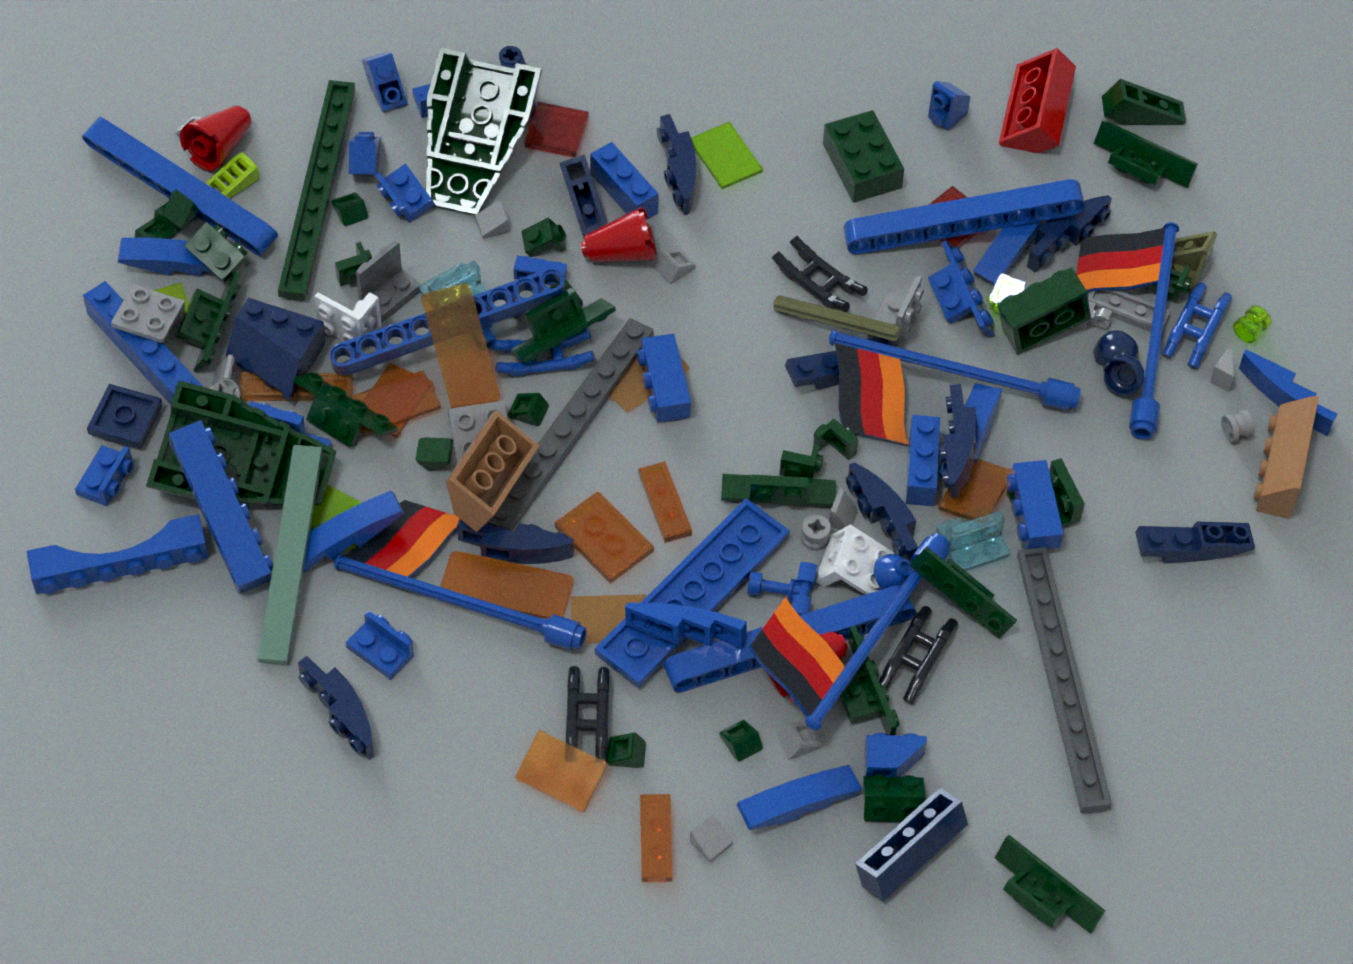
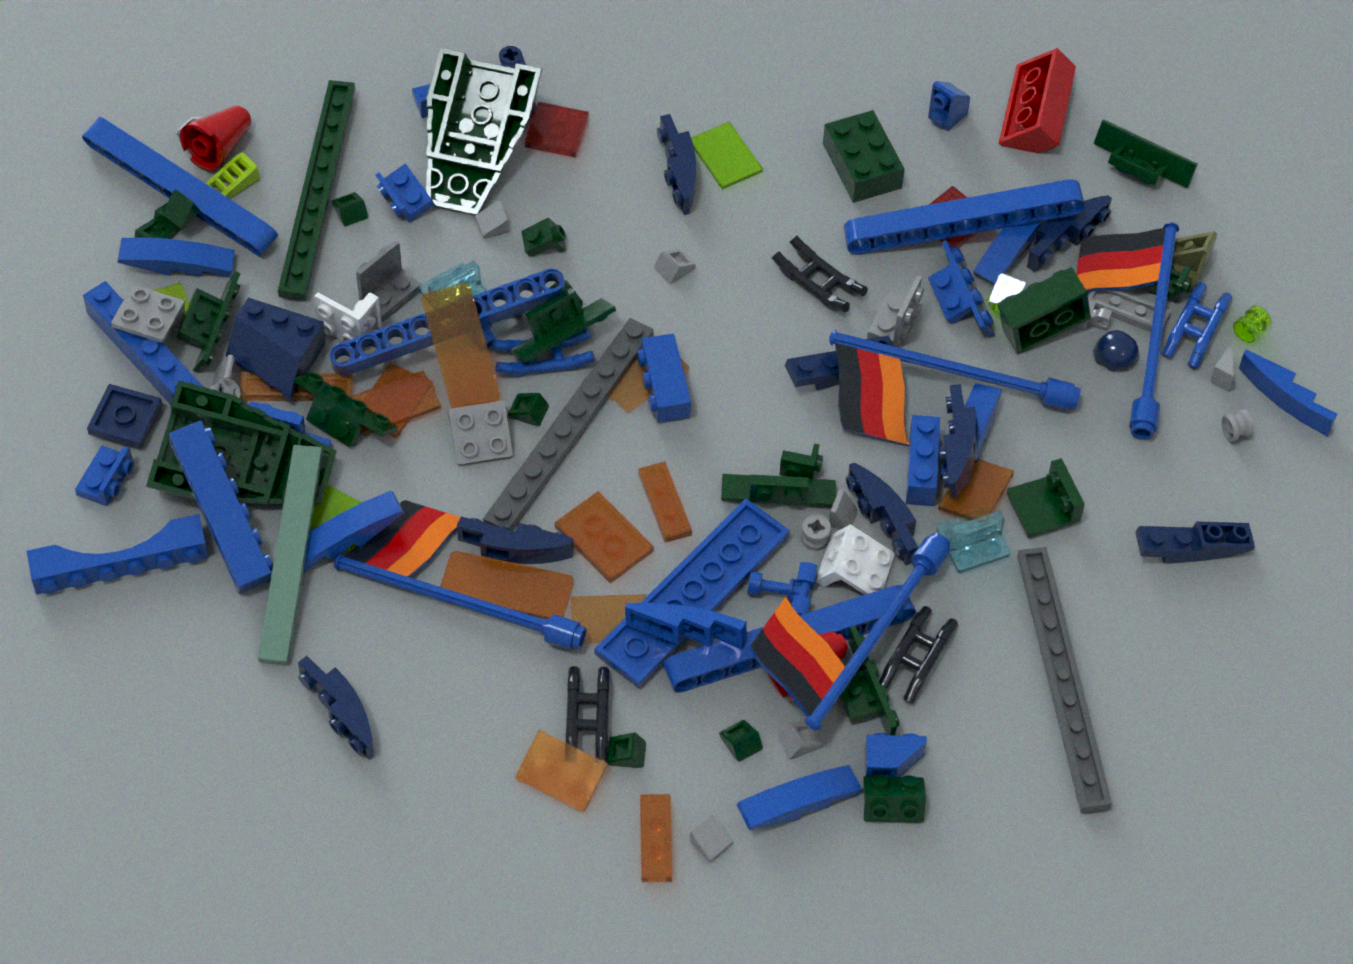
(216, 252): bracket -> none
(347, 268): dark green bracket -> none
(364, 153): blue slope -> none
(381, 645): blue bracket -> none
(384, 80): blue slope -> none
(434, 452): dark green slope -> none
(489, 470): medium nougat slope -> none
(527, 266): blue piece -> none
(583, 194): dark blue slope -> none
(621, 240): red cone -> none
(623, 180): blue brick -> none
(837, 318): olive axle -> none
(838, 436): dark green bracket -> none
(891, 570): blue brick -> none
(911, 844): dark blue brick -> none
(964, 591): dark green bracket -> none
(1035, 505): blue brick -> none
(1044, 889): dark green bracket -> none
(1123, 375): dark blue hair -> none
(1141, 106): dark green slope -> none
(1286, 457): medium nougat slope -> none

